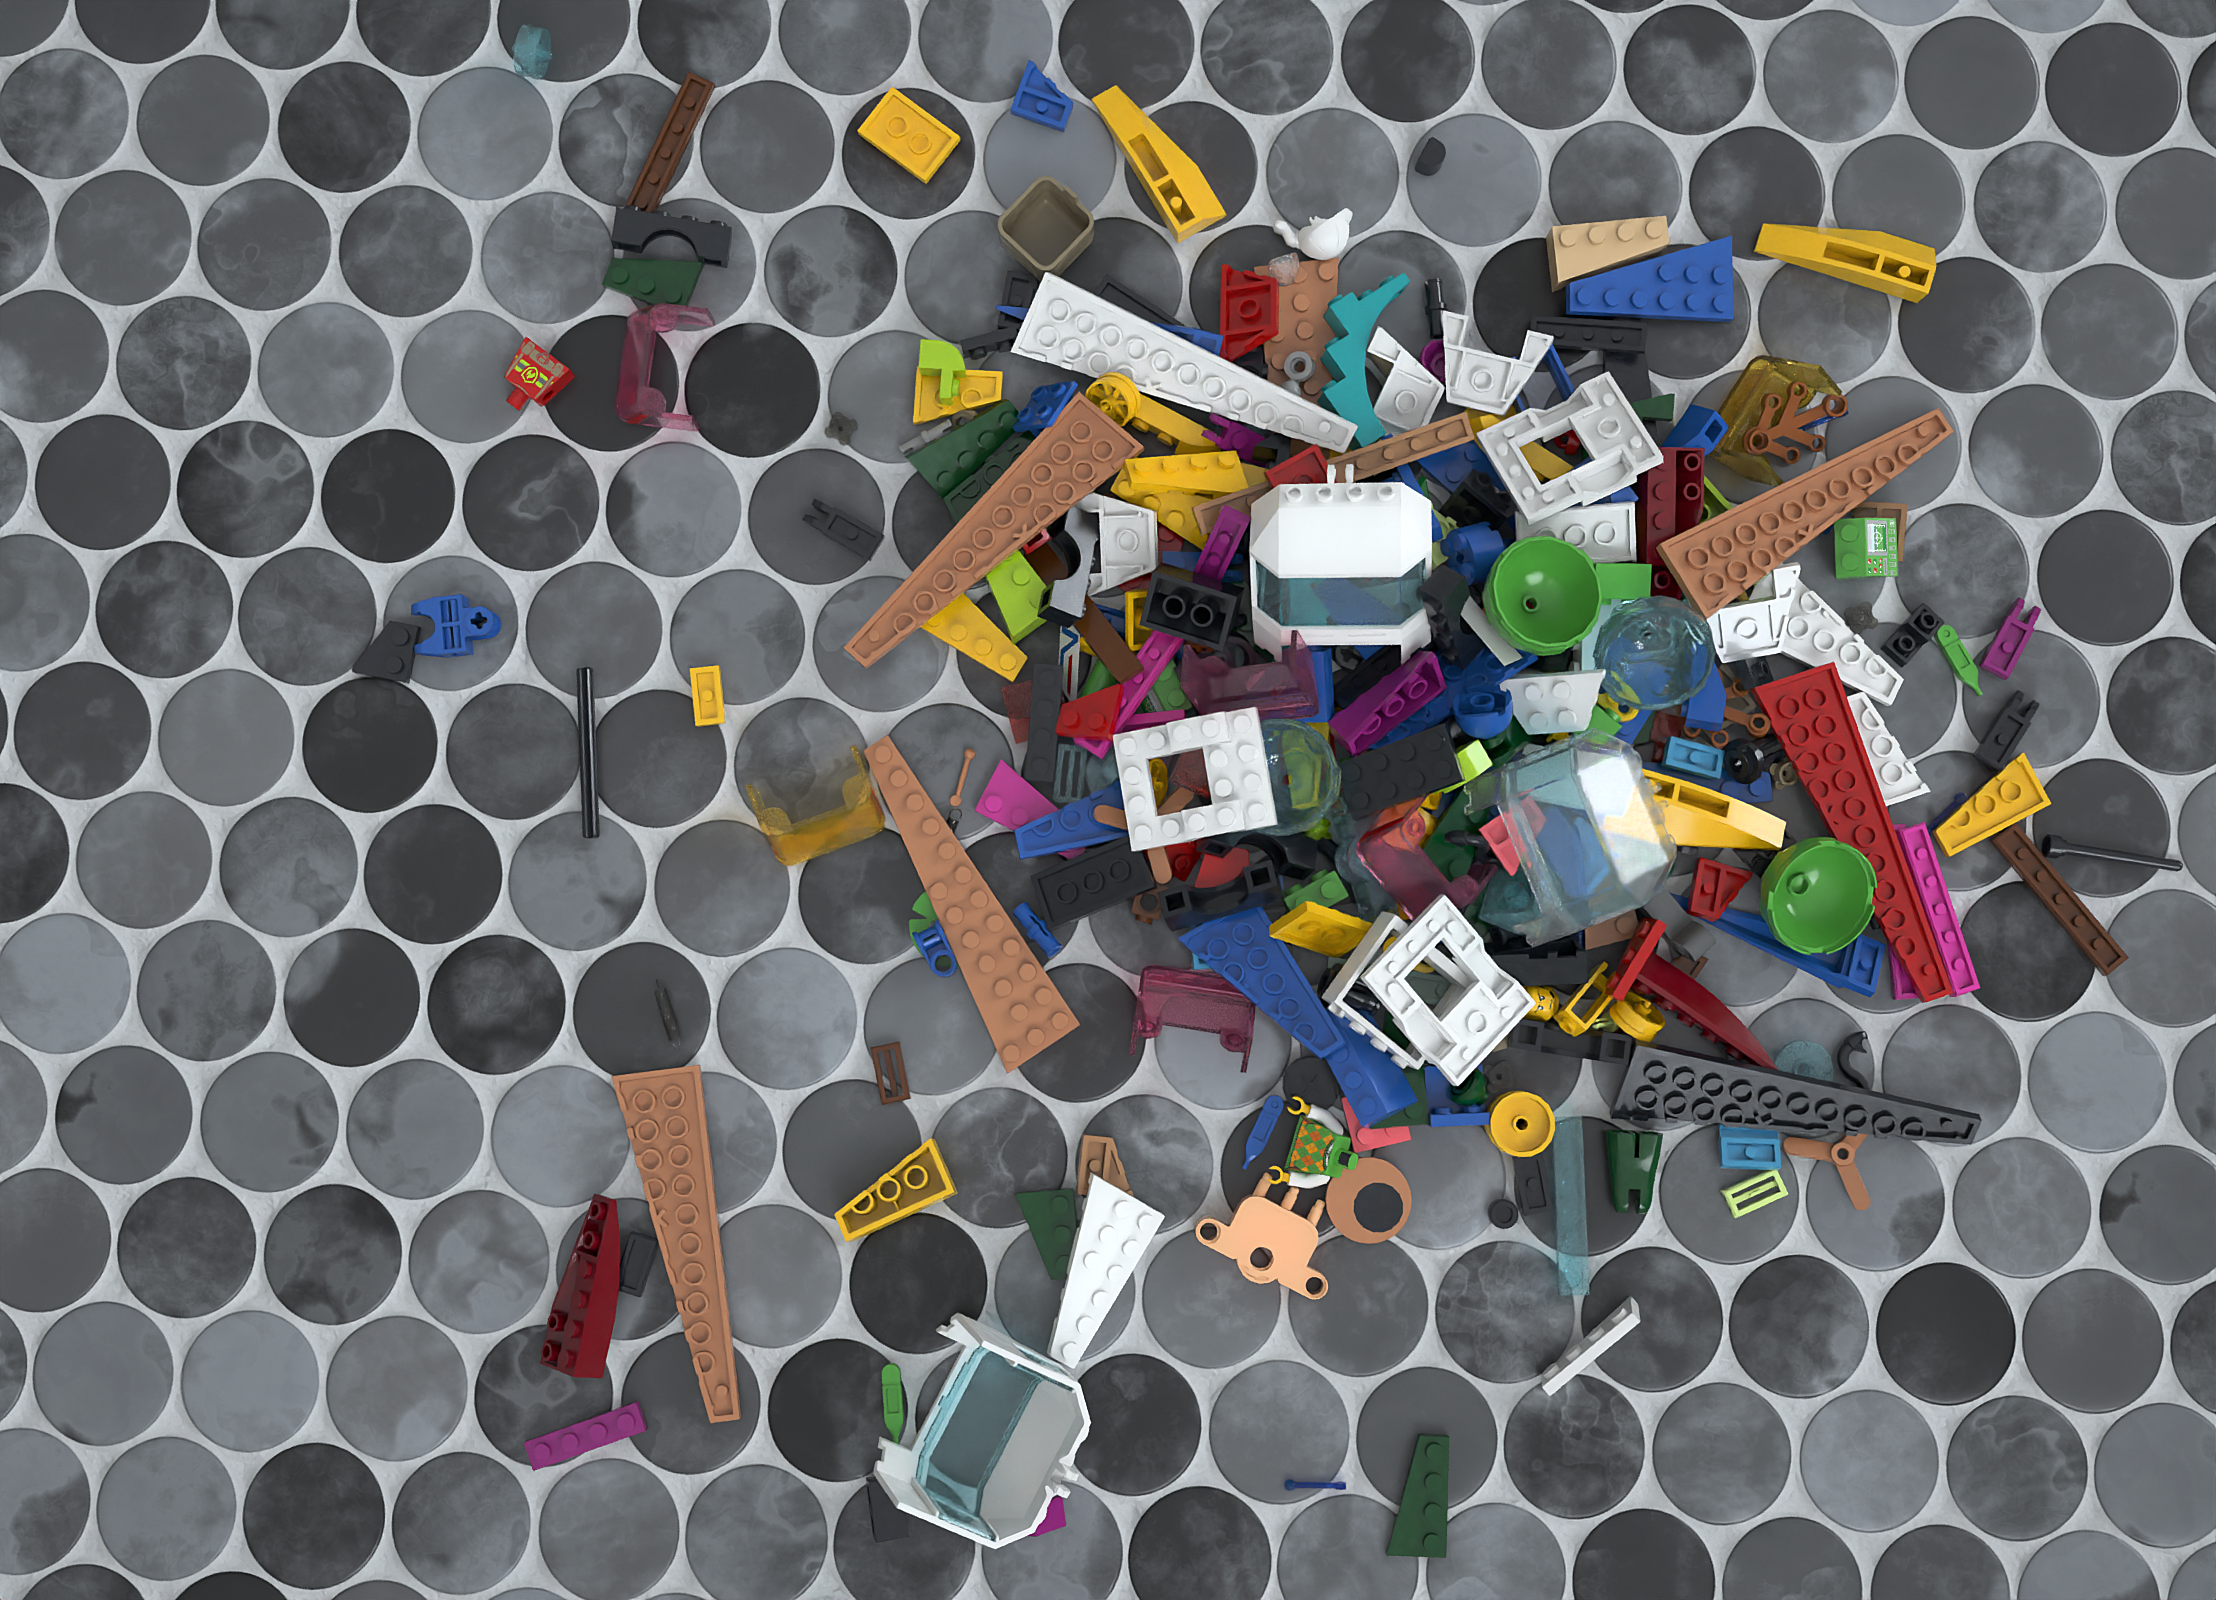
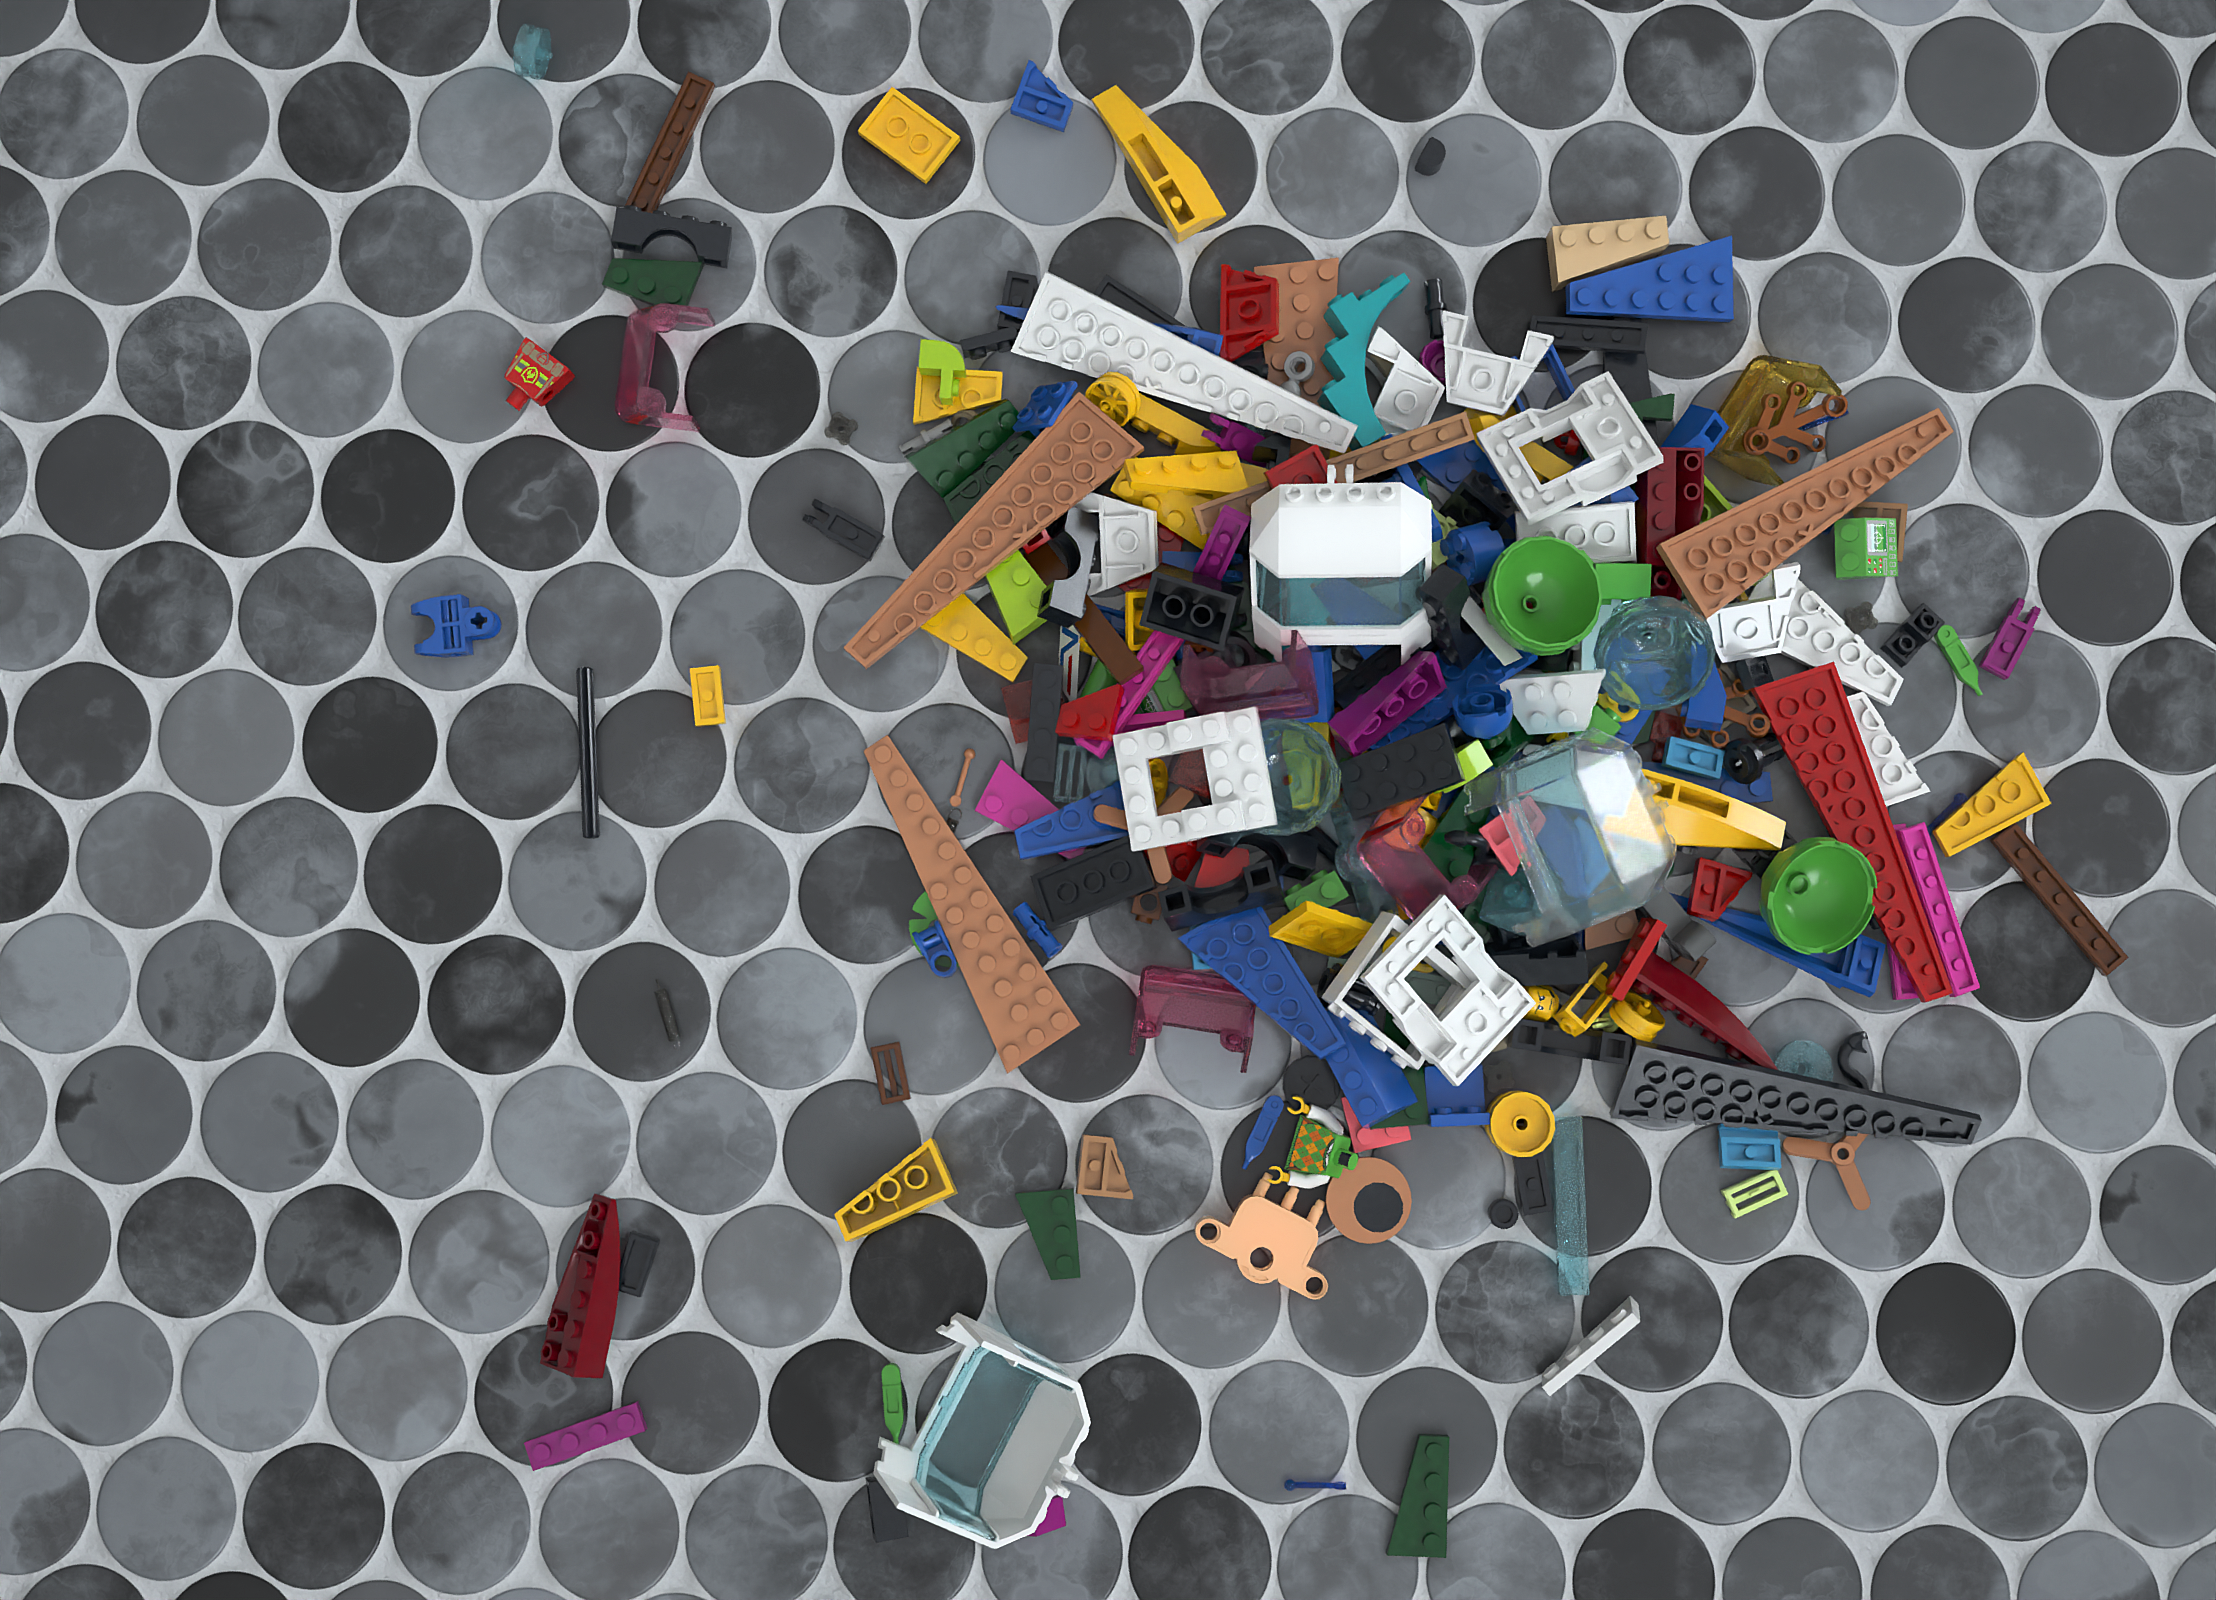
(391, 653): black wing -> none
(673, 1155): nougat wing -> none
(827, 831): clear yellow windscreen -> none
(1046, 228): dark tan piece -> none
(1103, 1255): white wing -> none
(1284, 268): clear brick -> none
(1320, 830): clear neon green plate -> none
(1322, 239): white piece -> none
(1471, 1090): dark green brick -> none
(1633, 1166): dark green piece -> none
(1790, 776): dark tan plate -> none
(1856, 256): yellow wedge -> none
(2005, 733): black hinge -> none
(2055, 847): black piece -> none

